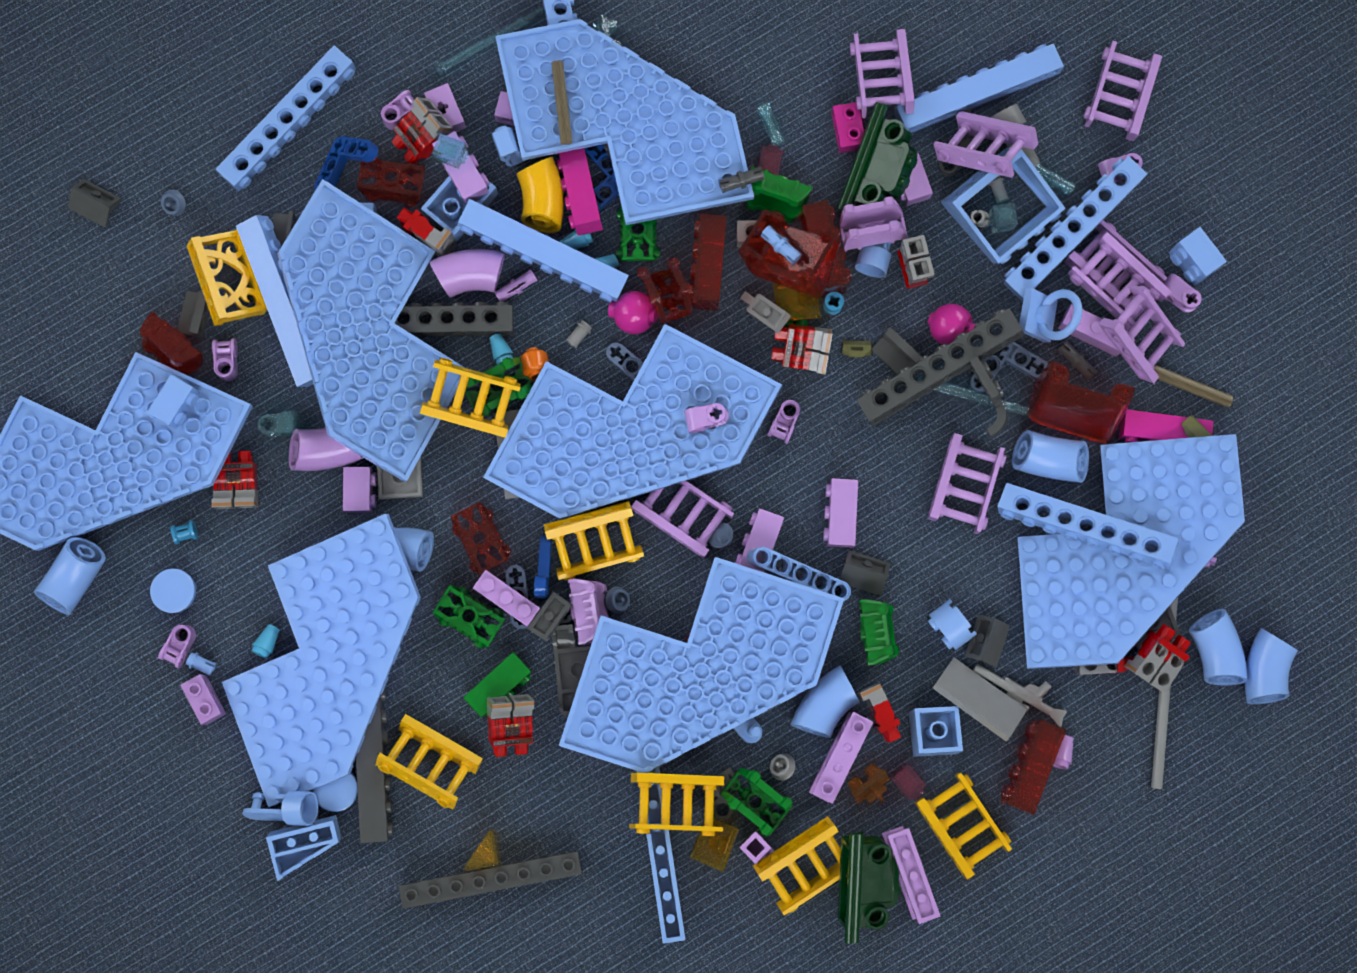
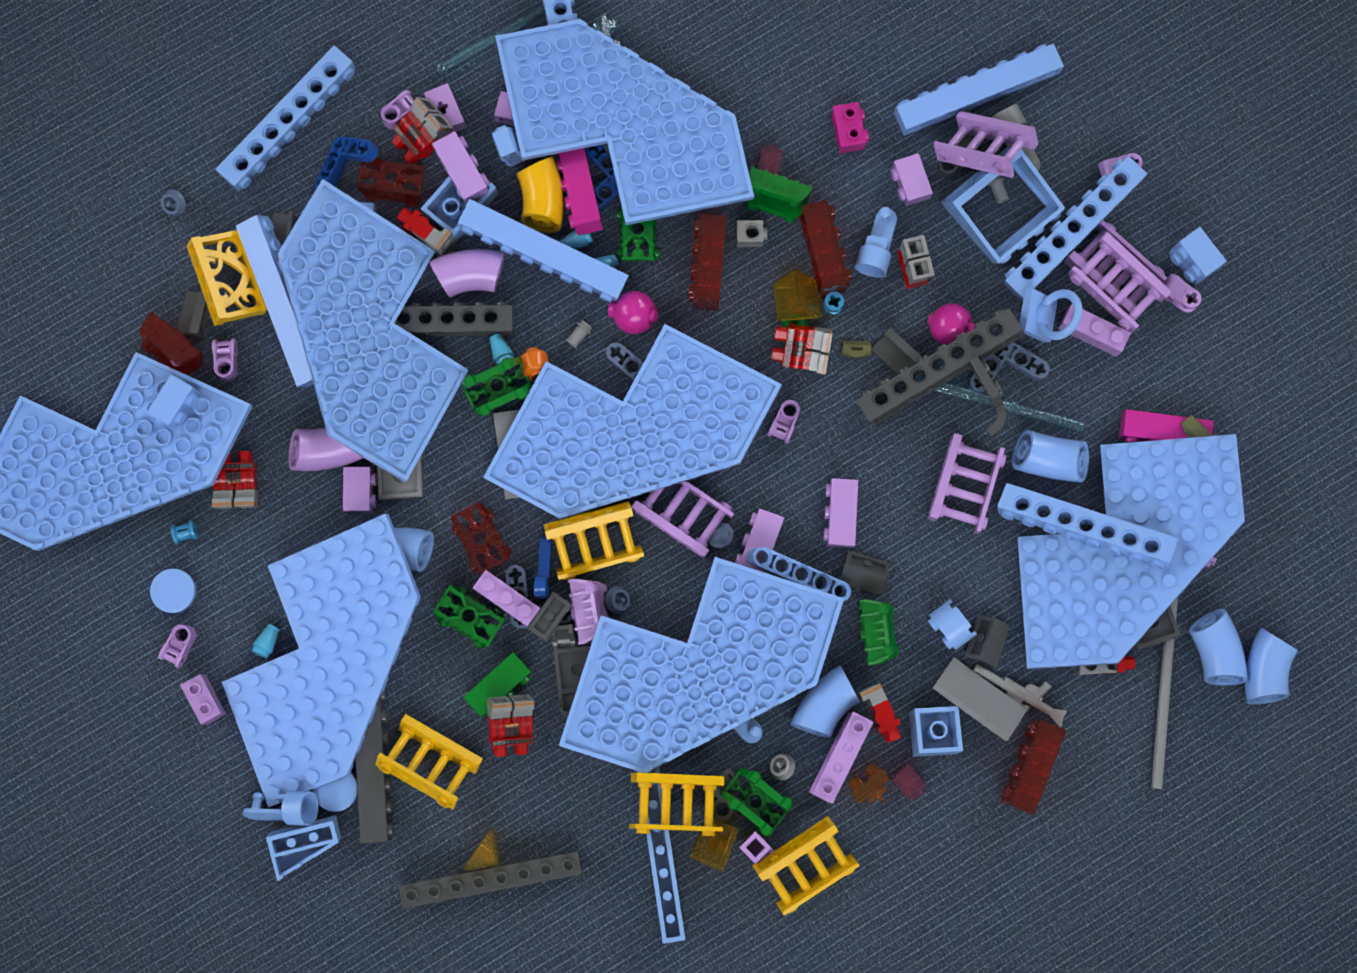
(70, 574): light blue brick -> none
(93, 202): dark grey panel -> none
(200, 663): light blue pin -> none
(283, 423): clear light blue piece -> none
(450, 151): clear light blue brick -> none
(475, 419): yellow fence -> none
(515, 286): lavender pin -> none
(561, 102): dark tan axle -> none
(678, 289): clear red piece -> none
(702, 417): lavender piece -> none
(741, 179): dark grey pin -> none
(766, 311): light grey hinge -> none
(771, 124): clear light blue pin -> none
(781, 245): light blue pin -> none
(809, 273): clear red windscreen -> none
(866, 884): dark green brick -> none
(872, 224): lavender piece -> none
(881, 163): dark green brick -> none
(900, 62): lavender fence -> none
(912, 875): lavender fence -> none
(941, 826): yellow fence -> none
(984, 222): light grey pin -> none
(1003, 217): clear light blue brick -> none
(1063, 184): clear light blue pin -> none
(1064, 755): lavender cone -> none
(1075, 408): clear red windscreen -> none
(1077, 360): dark grey pin -> none
(1125, 341): lavender fence -> none
(1137, 106): lavender fence -> none
(1159, 659): hips -> none
(1193, 387): dark tan axle -> none

